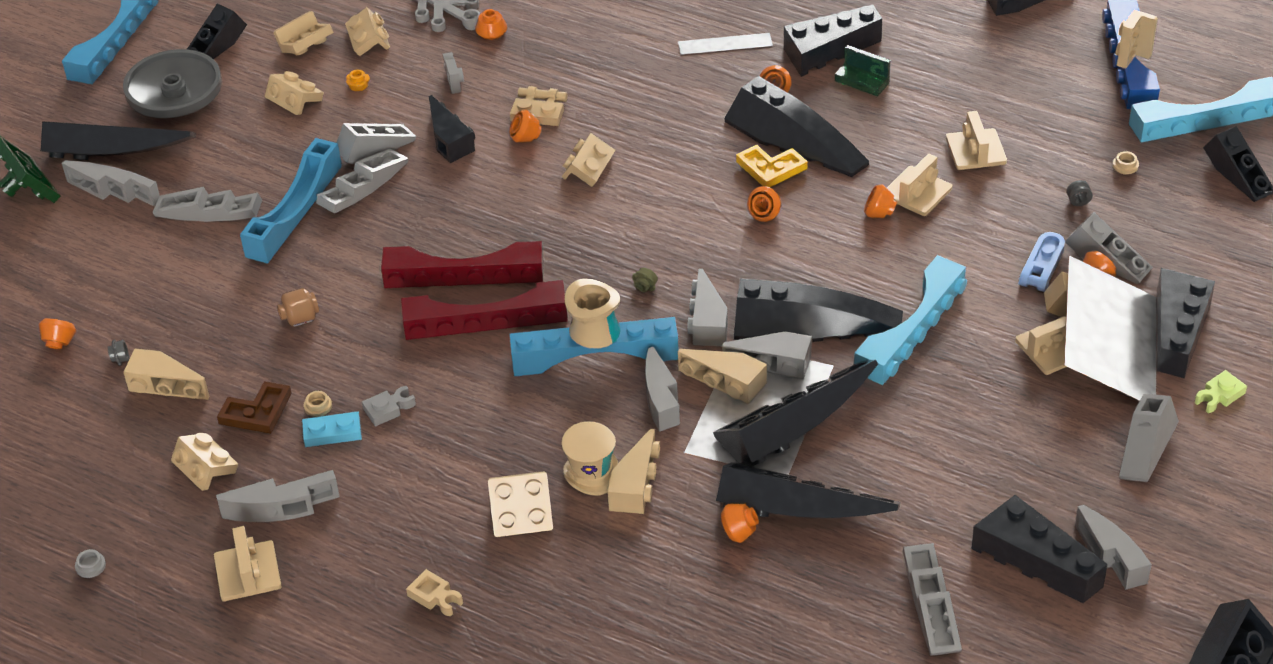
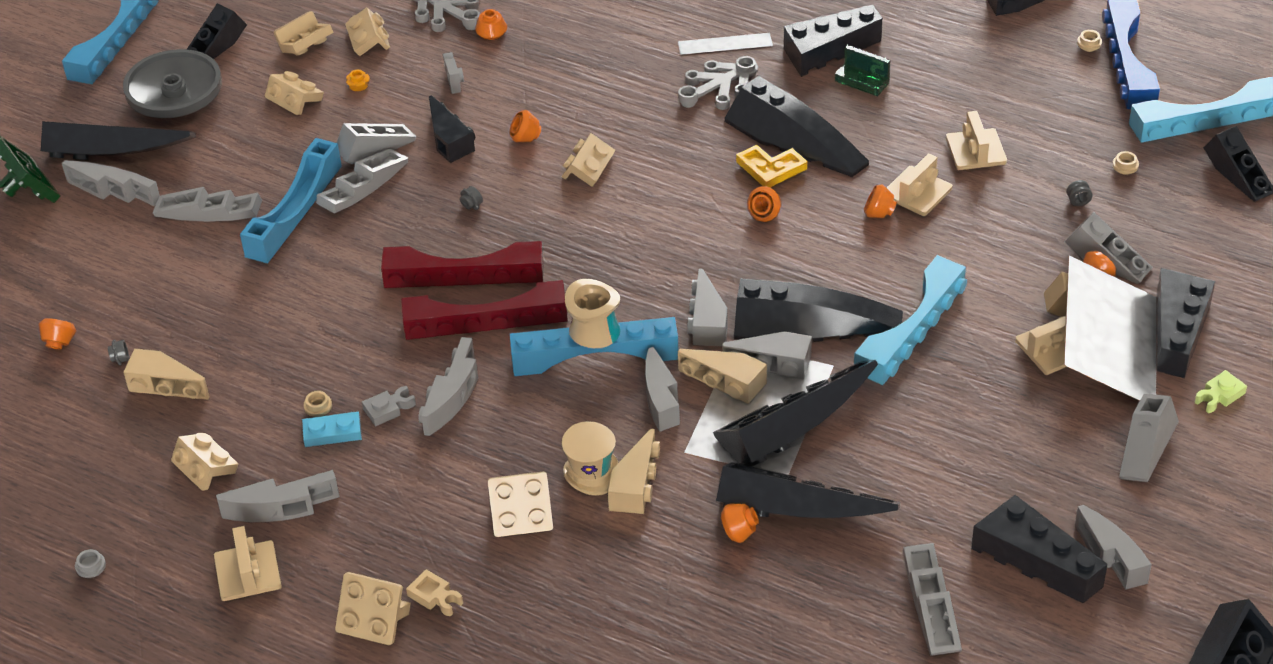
(259, 414): reddish brown plate -> none
(298, 307): medium nougat head -> none
(370, 608): none -> tan bracket
(450, 391): none -> light grey slope
(471, 198): none -> dark grey plate
(548, 111): tan plate -> none
(645, 280): olive plate -> none
(743, 68): none -> light grey plant
(779, 74): orange cone -> none
(1043, 261): light blue plate -> none
(1089, 40): none -> tan plate
(1136, 37): tan bracket -> none

